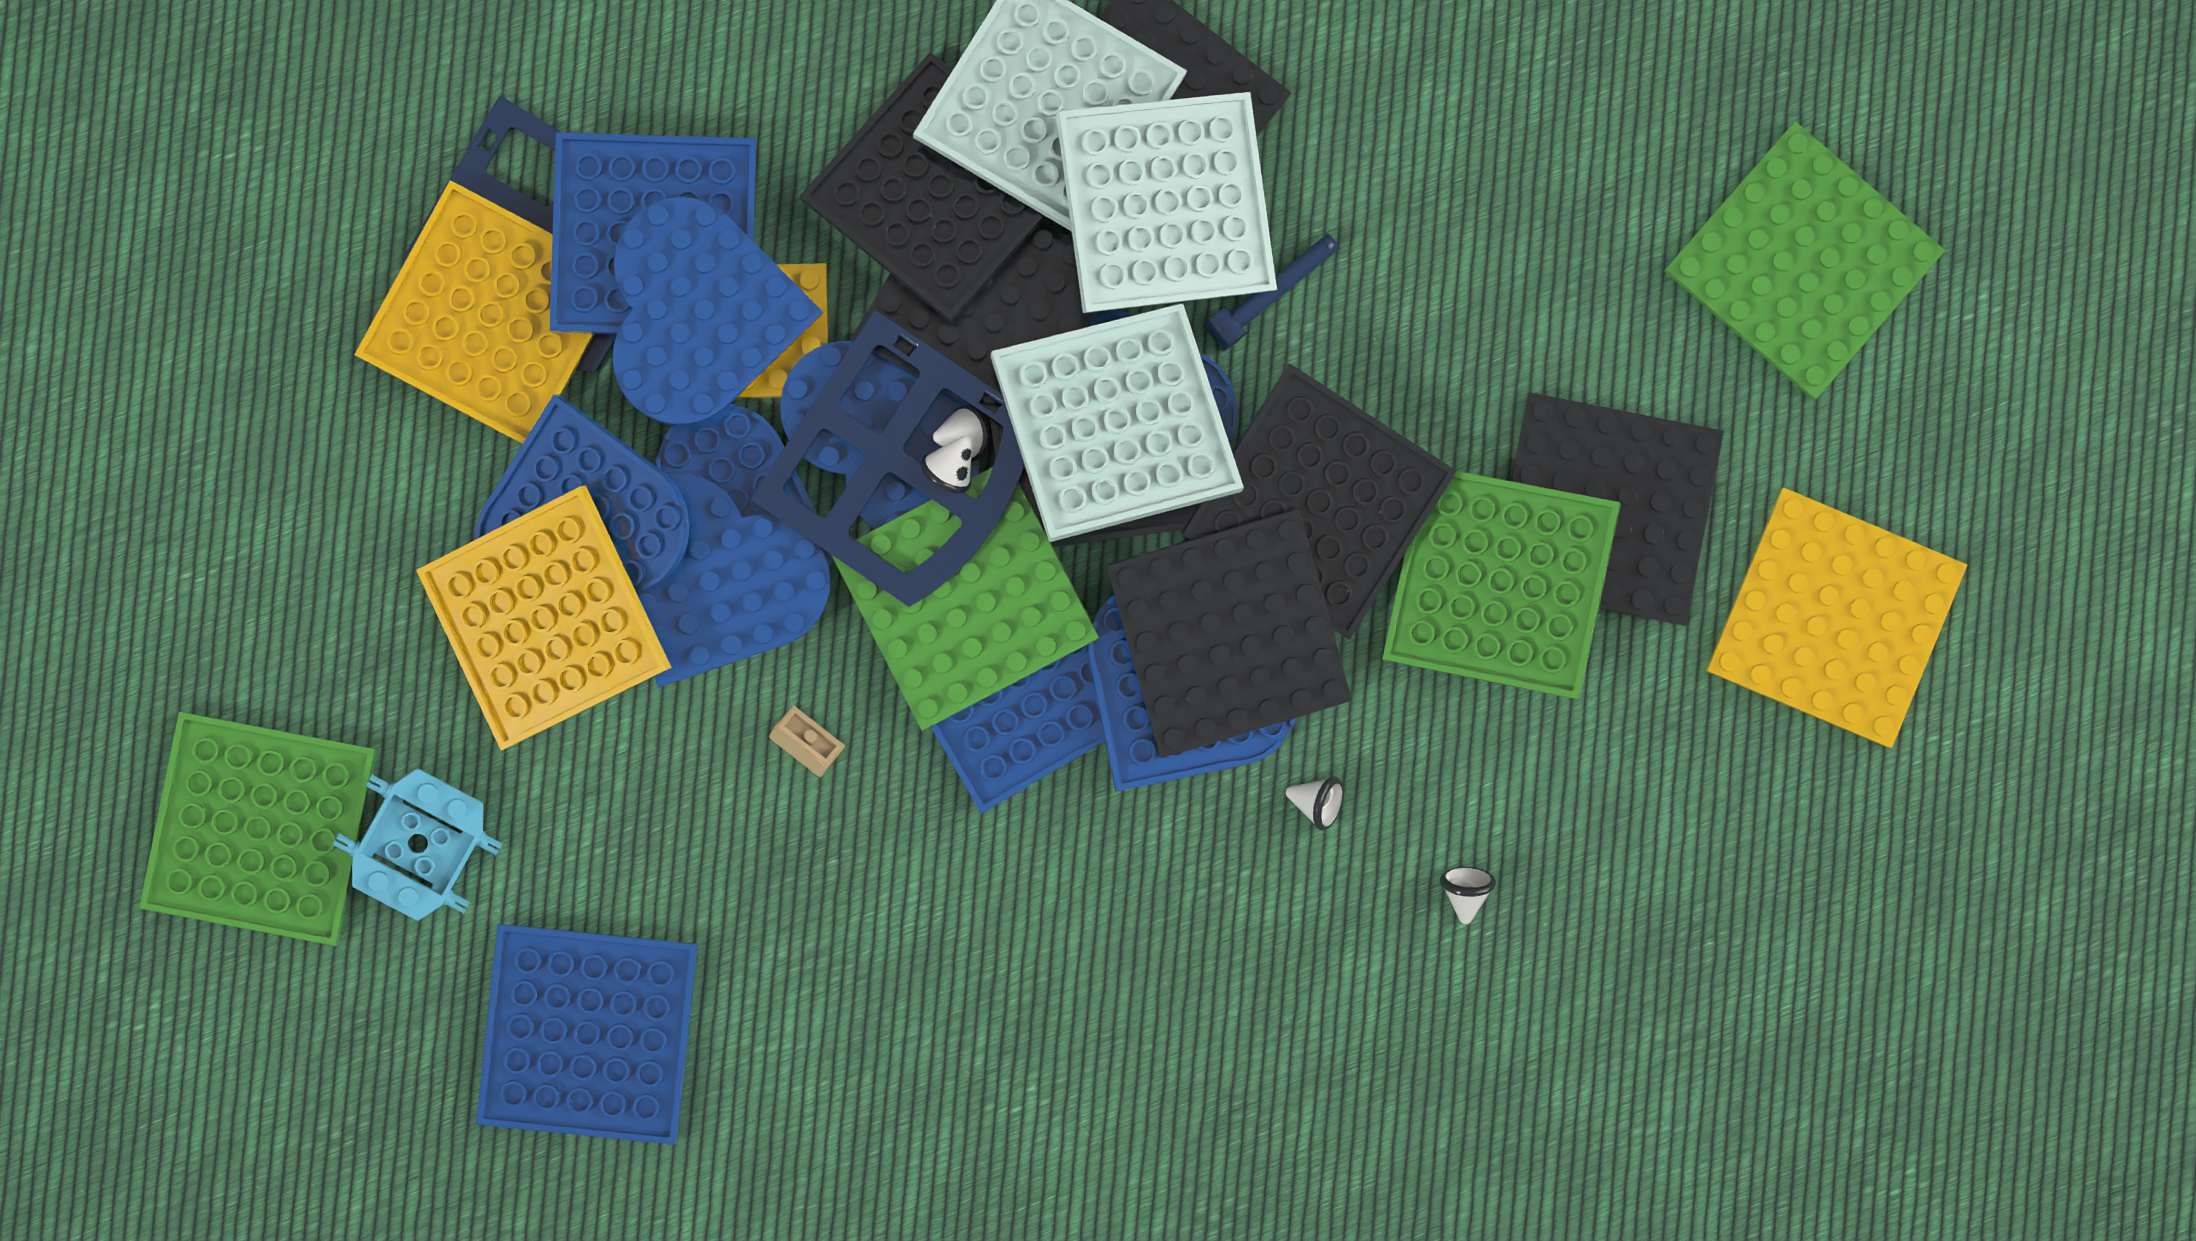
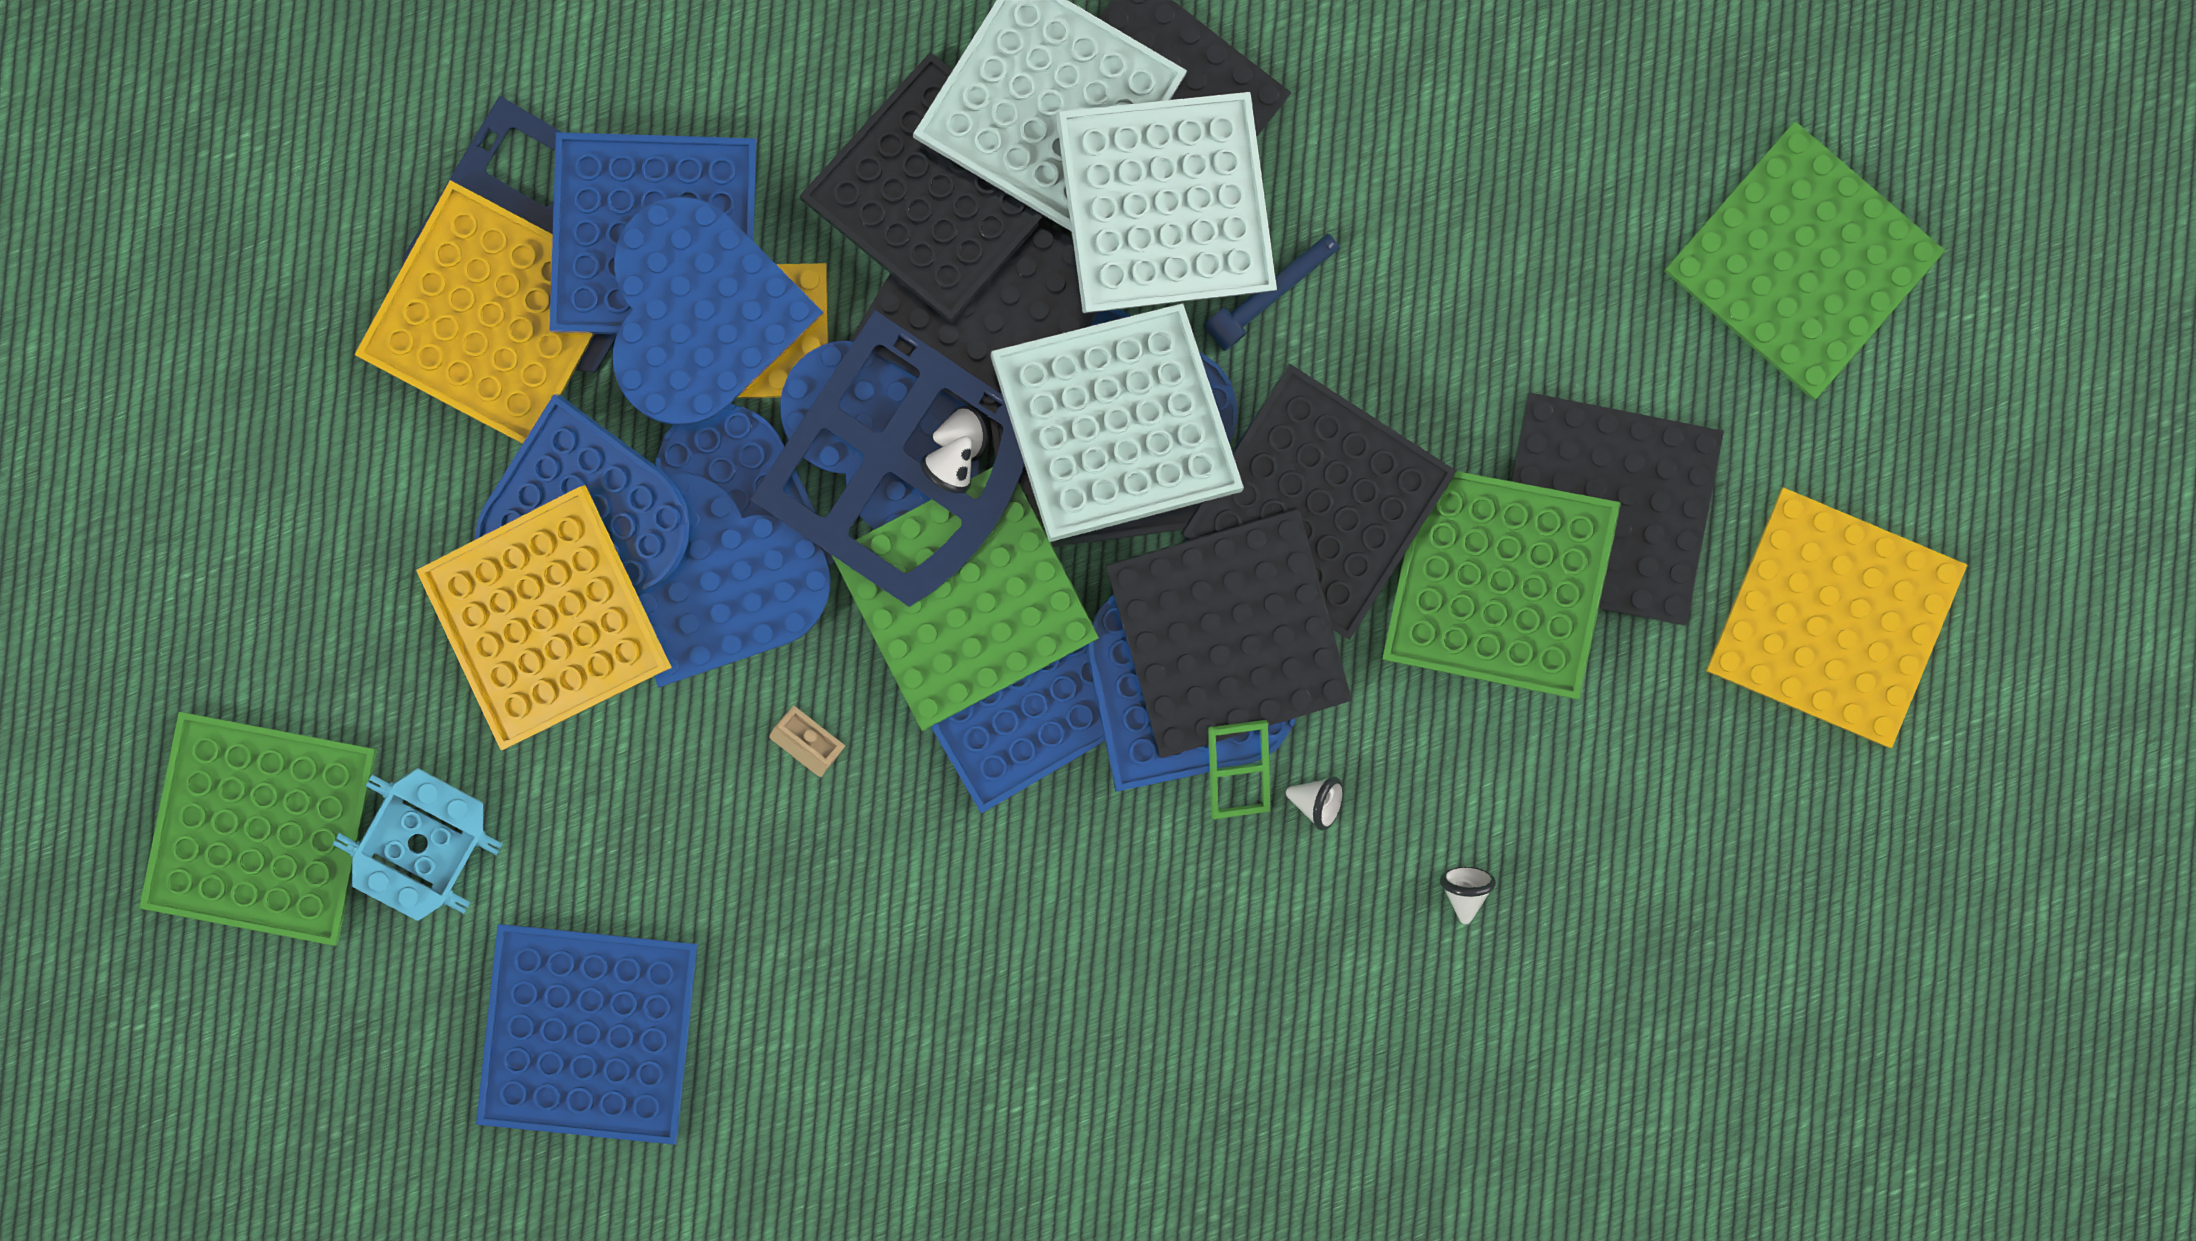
(1262, 767): none -> bright green window

